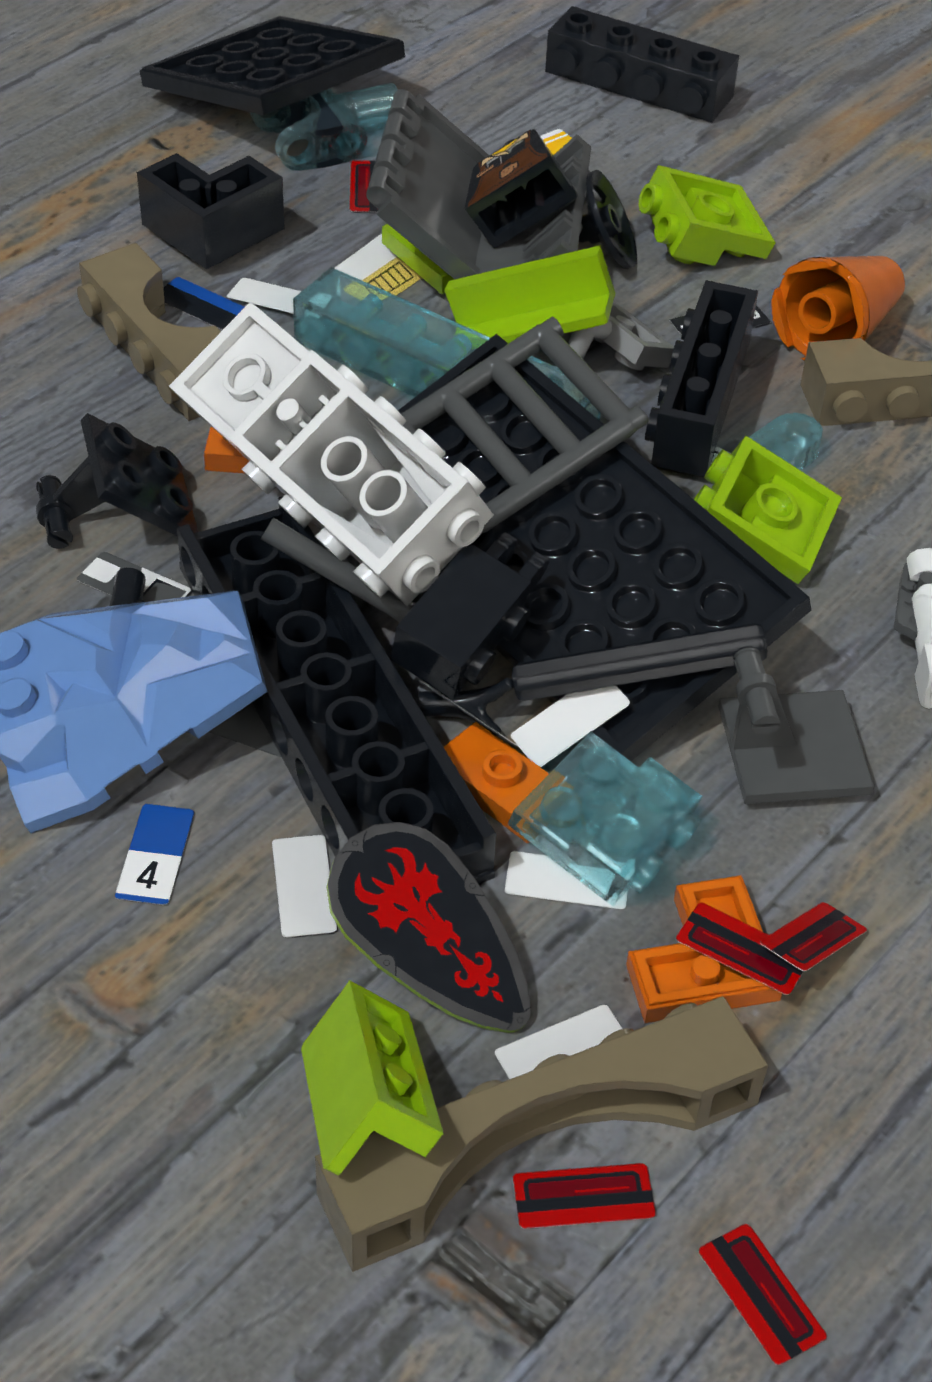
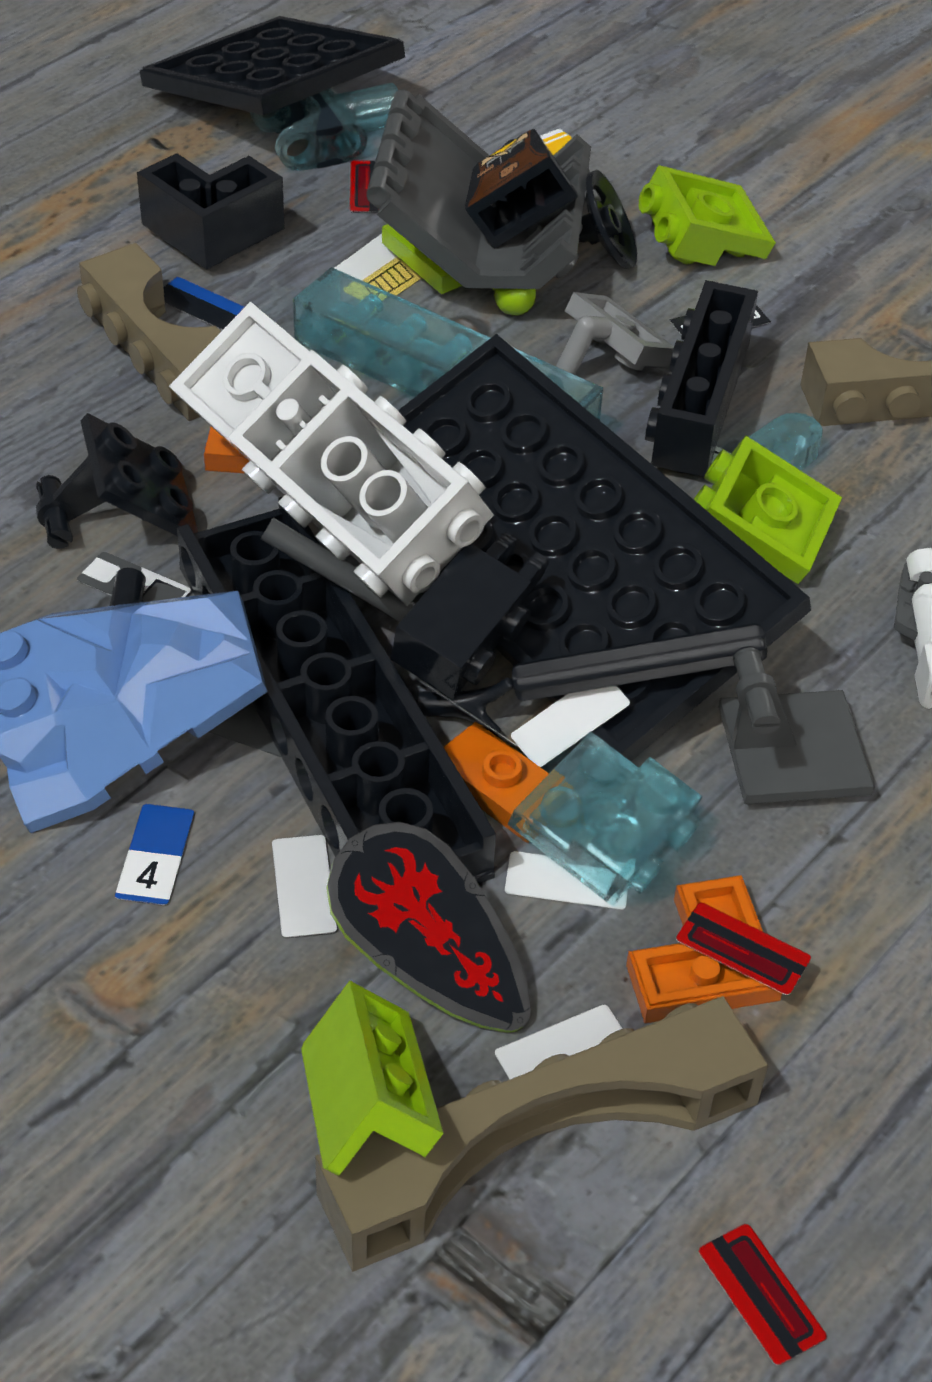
(264, 294): white sticker -> none
(519, 297): lime panel -> none
(574, 454): dark grey bar -> none
(583, 1195): sticker -> none
(641, 63): black brick -> none
(813, 936): sticker -> none
(835, 298): orange cone -> none

